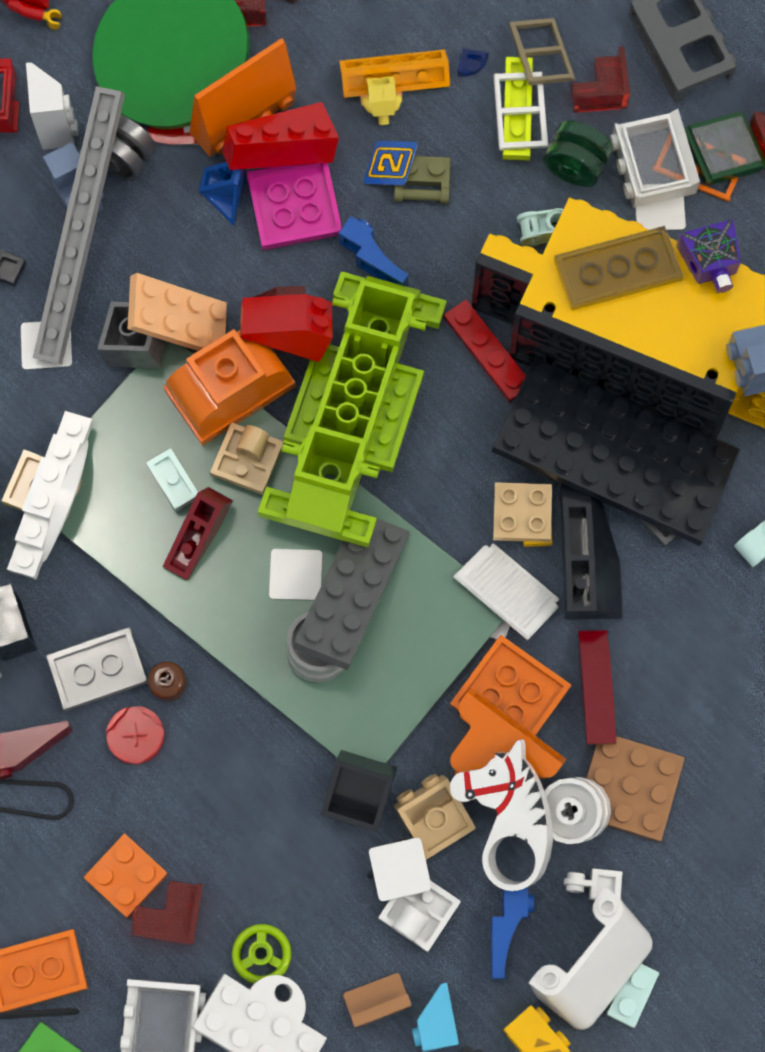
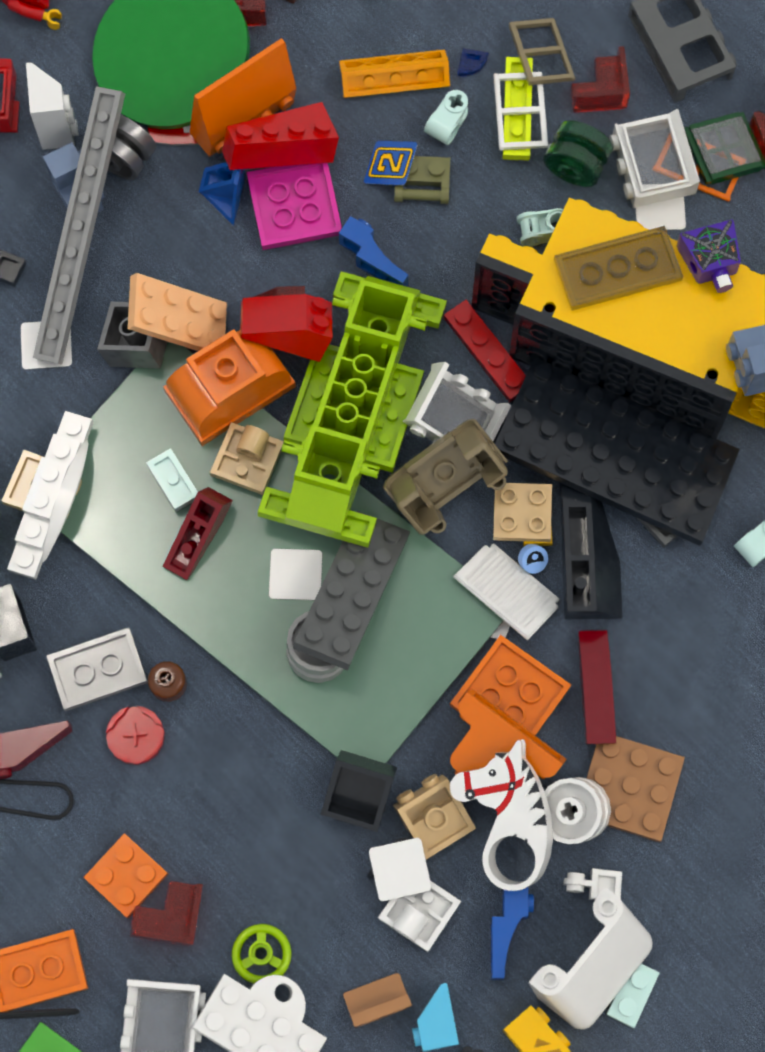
(381, 98): light yellow piece -> none
(444, 473): none -> dark tan container
(447, 120): none -> light aqua piece
(450, 401): none -> window
(533, 558): none -> light blue tile

